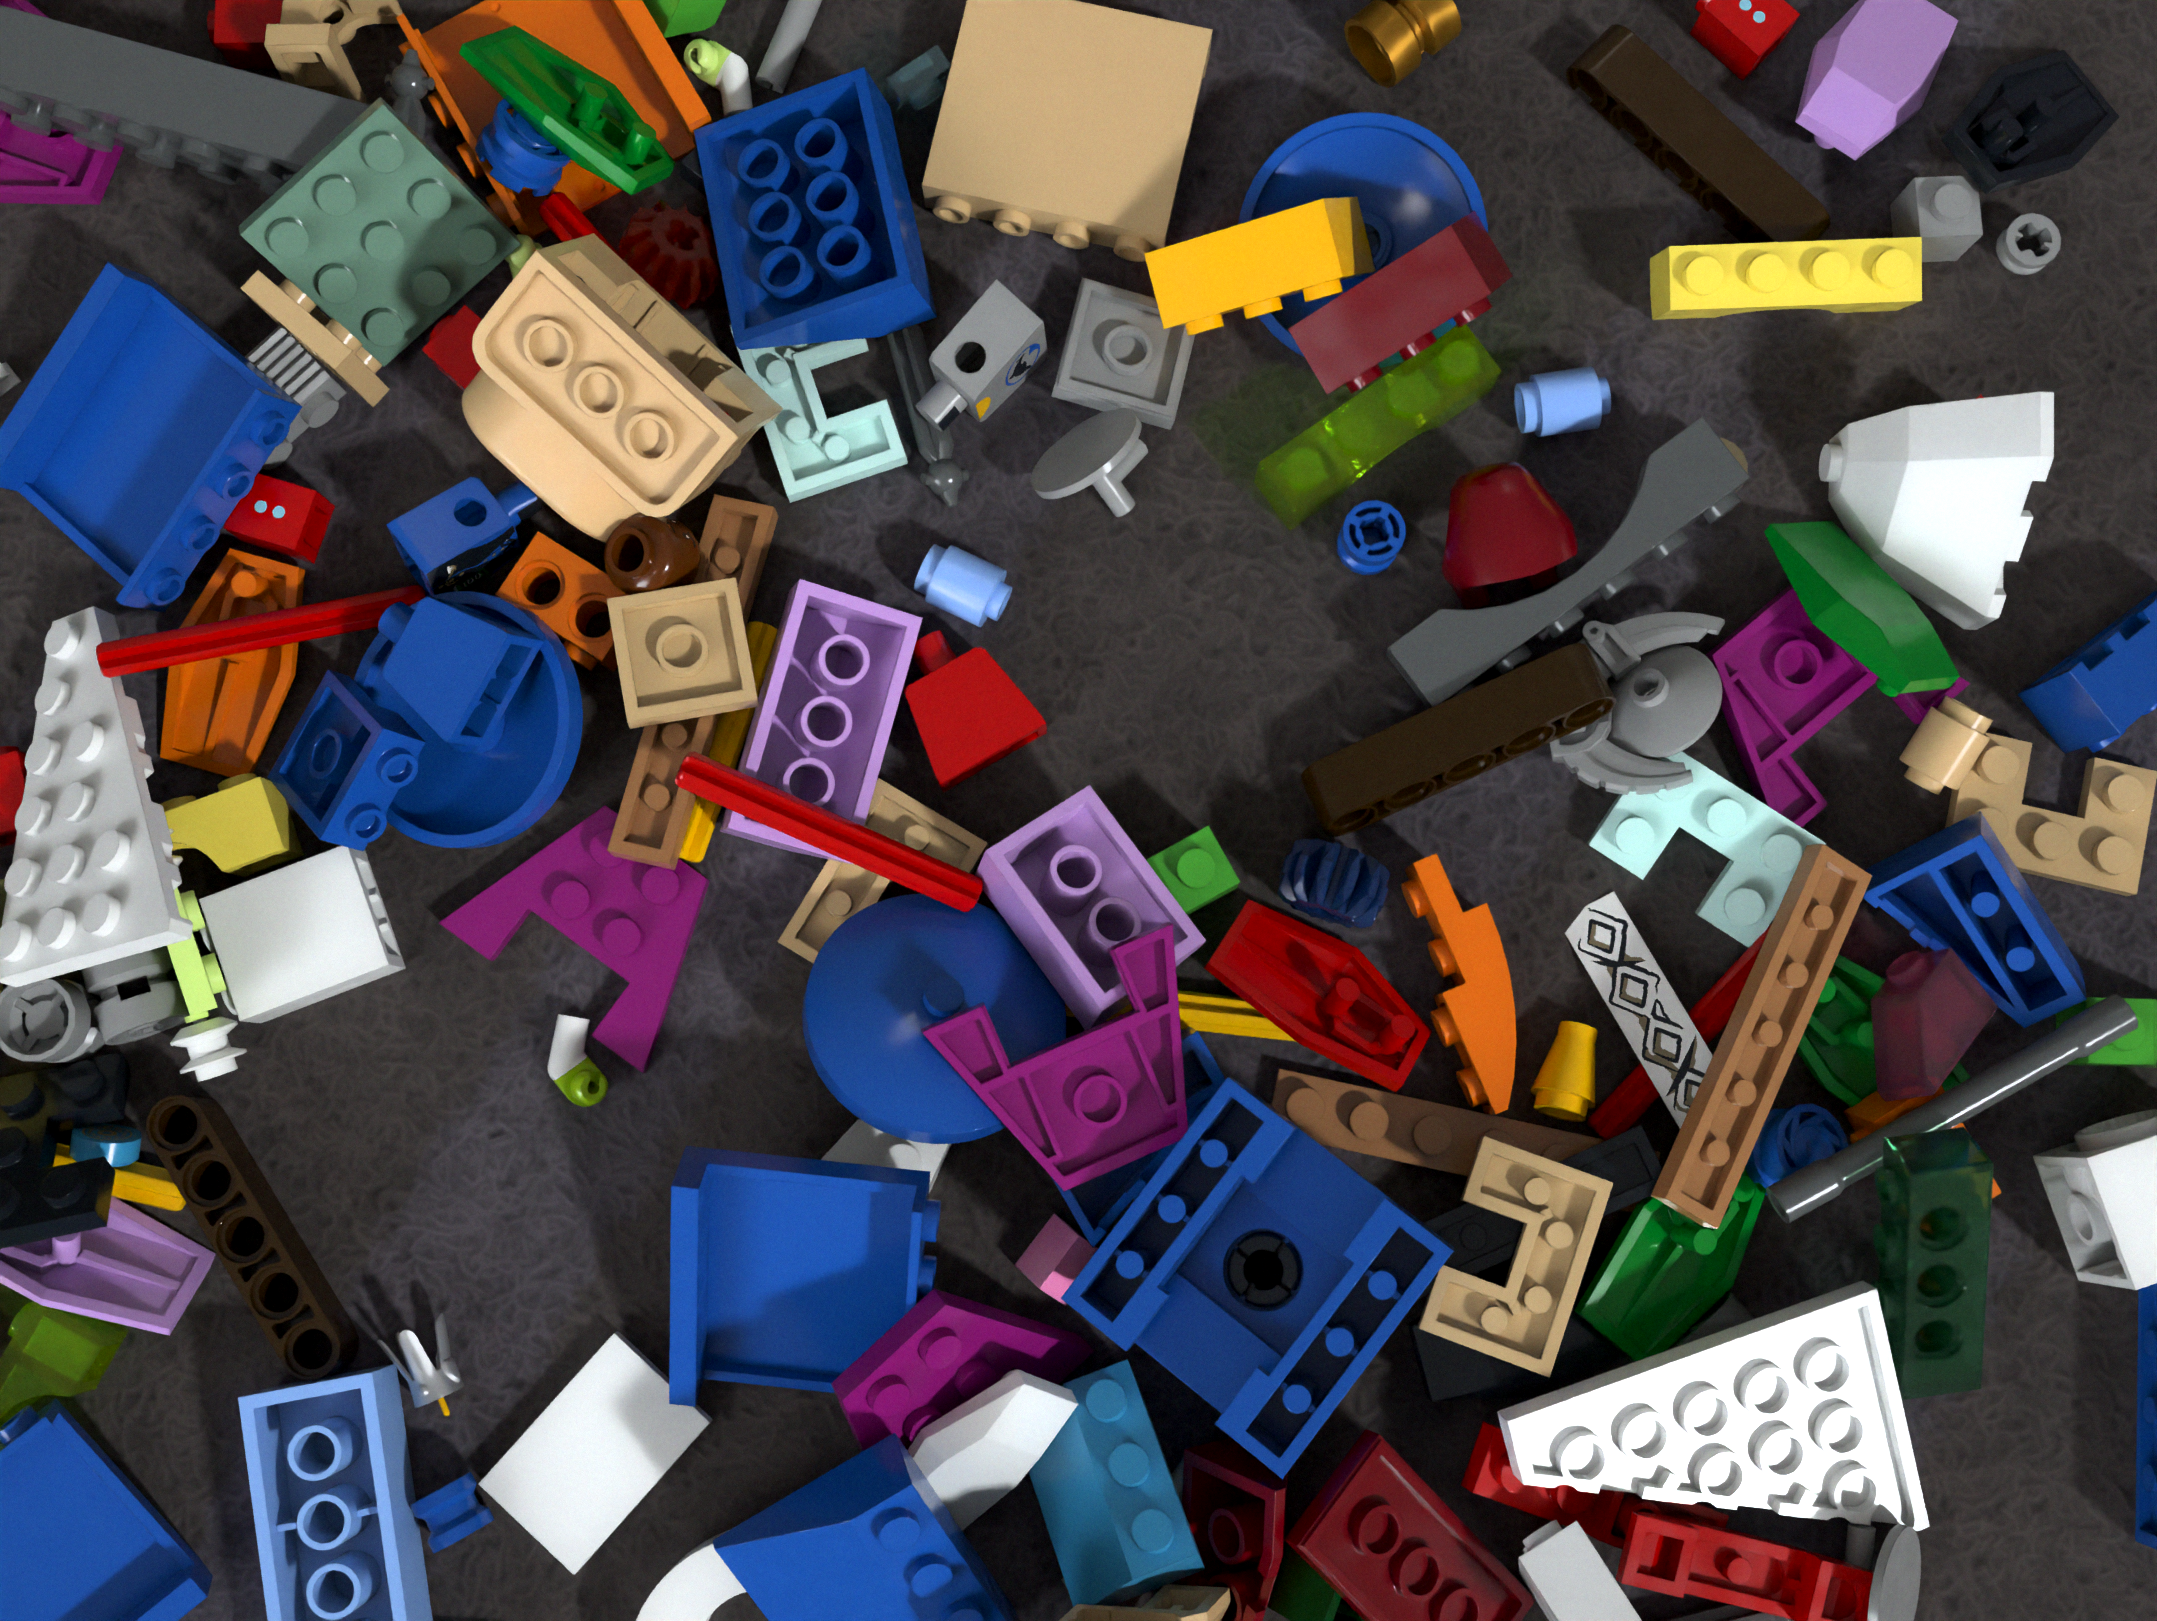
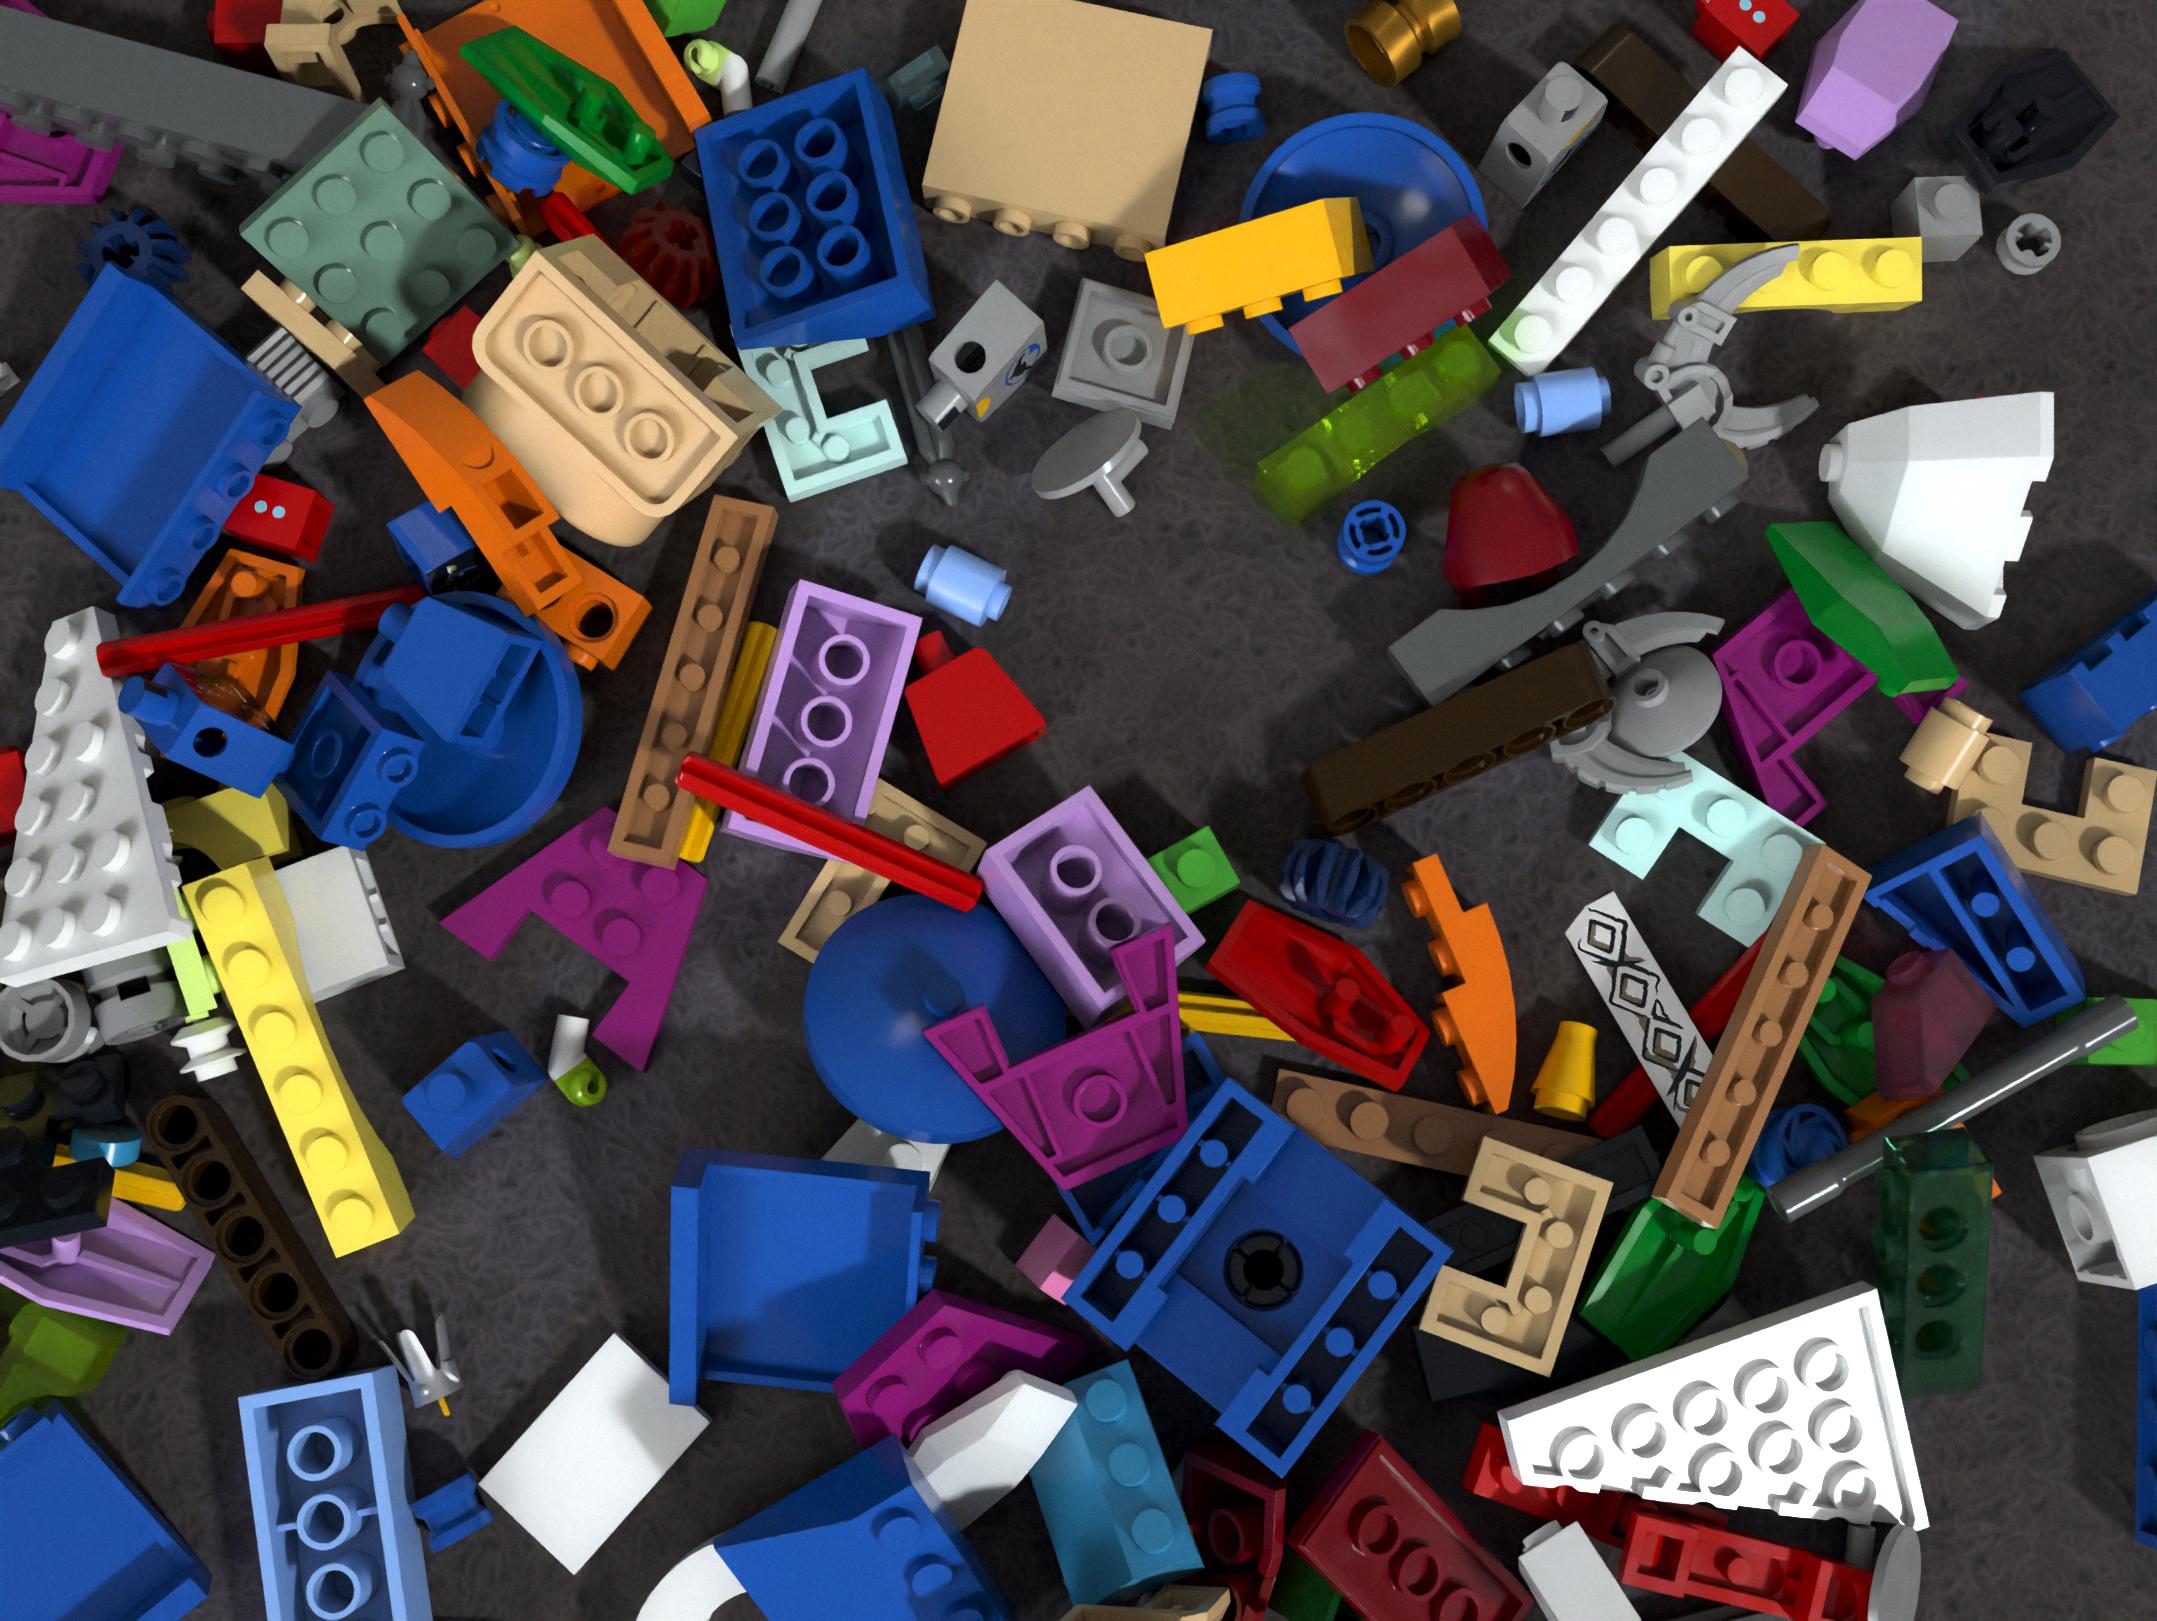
(133, 236): none -> dark blue gear
(186, 721): none -> blue torso
(263, 975): none -> light yellow arch
(473, 1091): none -> blue torso
(485, 484): none -> orange slope
(651, 554): reddish brown head -> none
(682, 653): tan plate -> none
(1233, 108): none -> blue wheel
(1550, 126): none -> light grey torso
(1638, 213): none -> white plate
(1695, 388): none -> light grey bar

